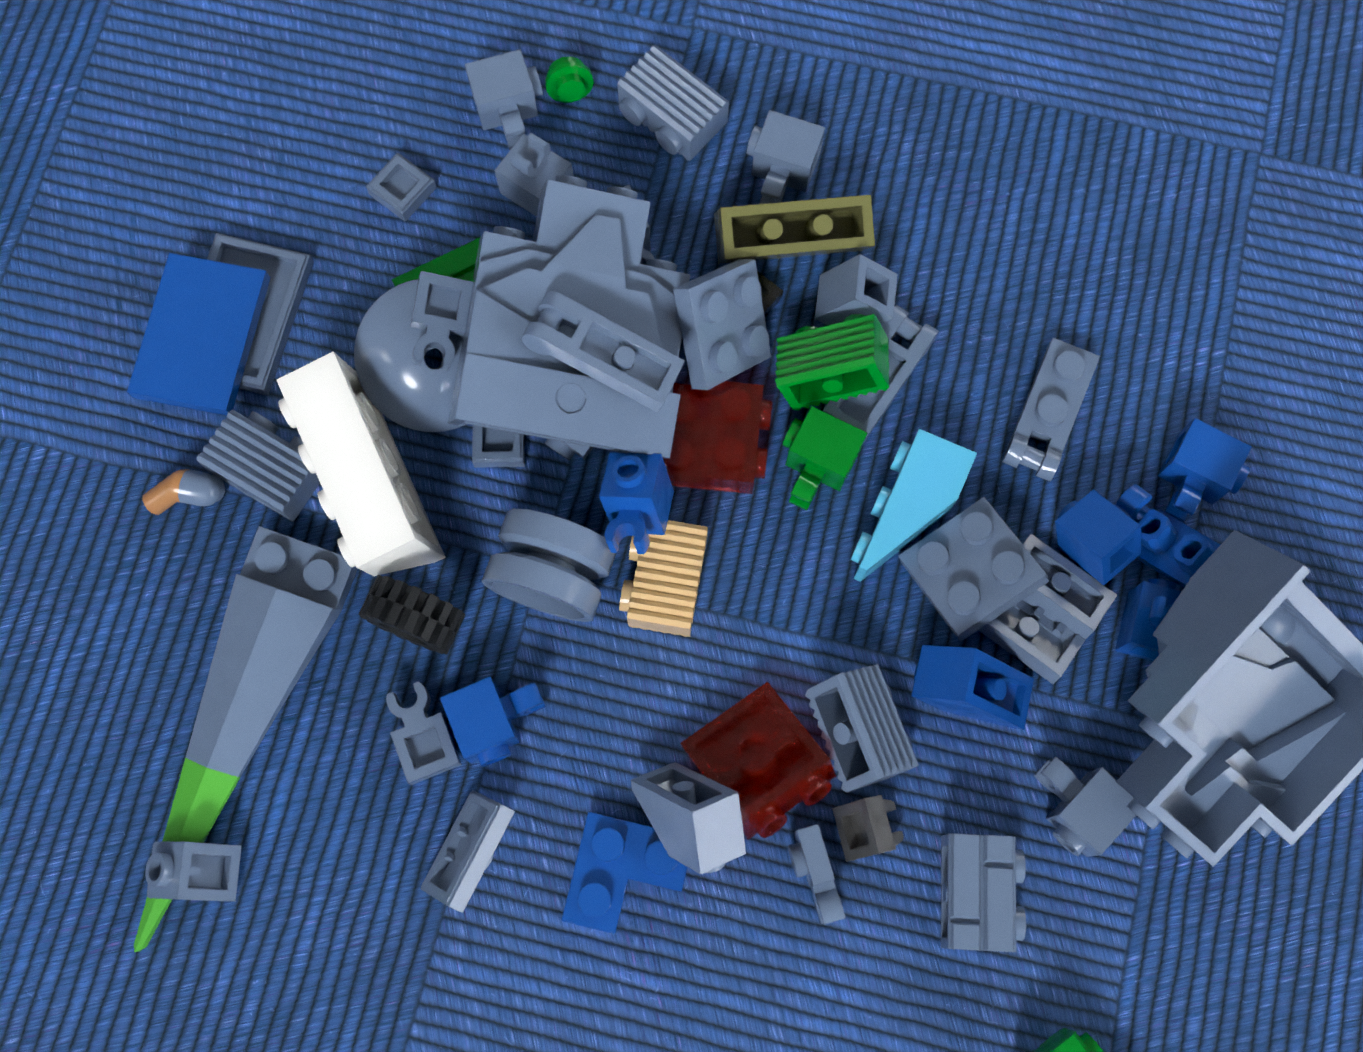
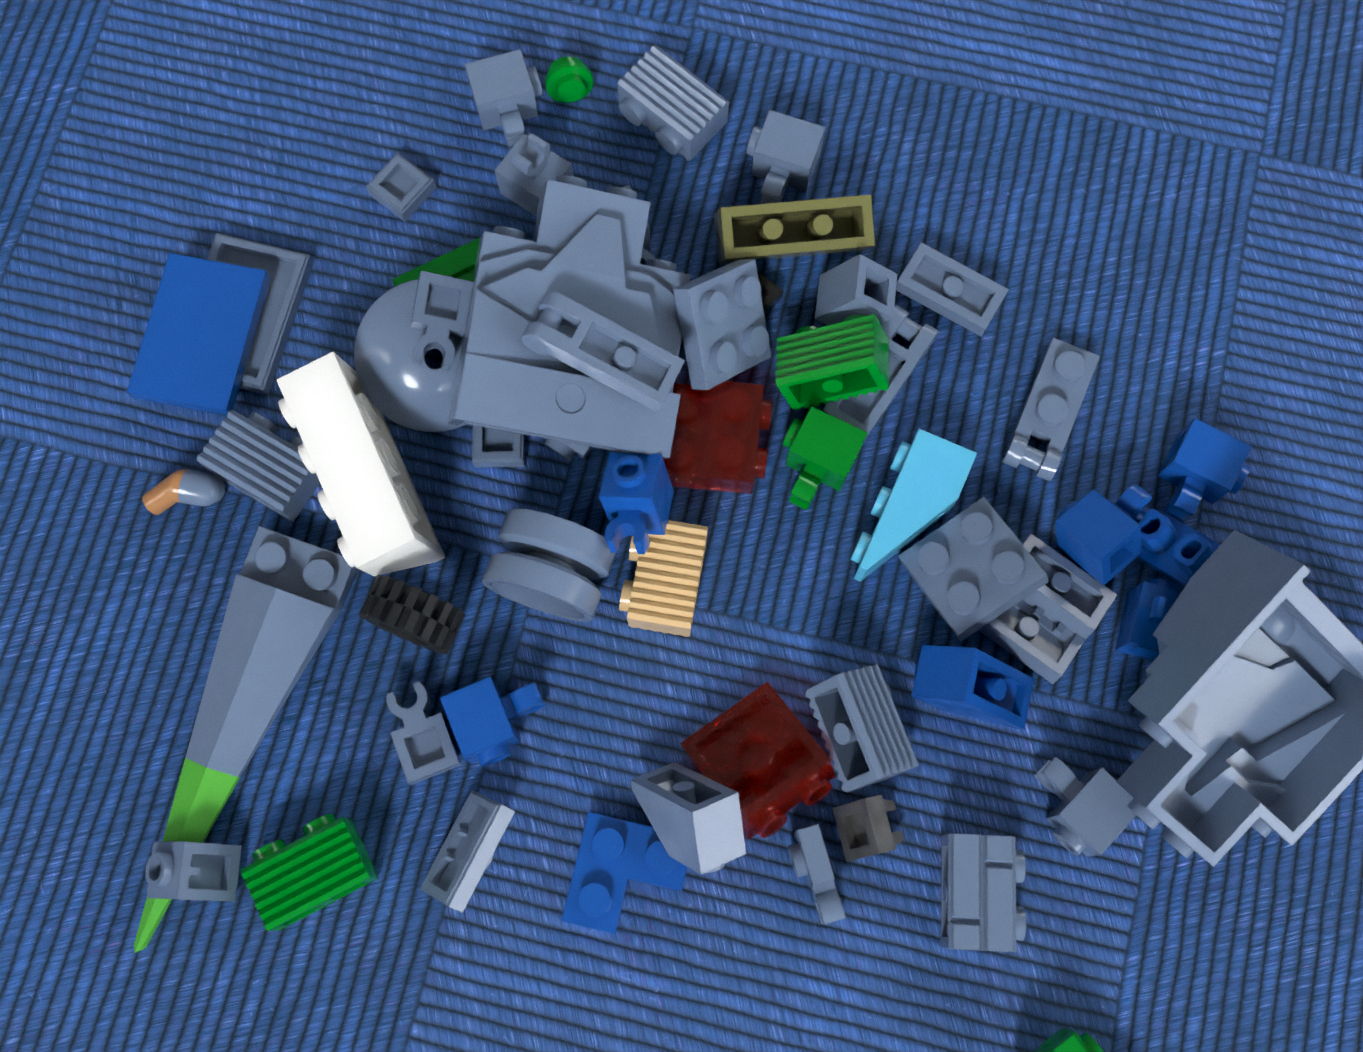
(309, 872): none -> green brick
(951, 289): none -> sand blue plate

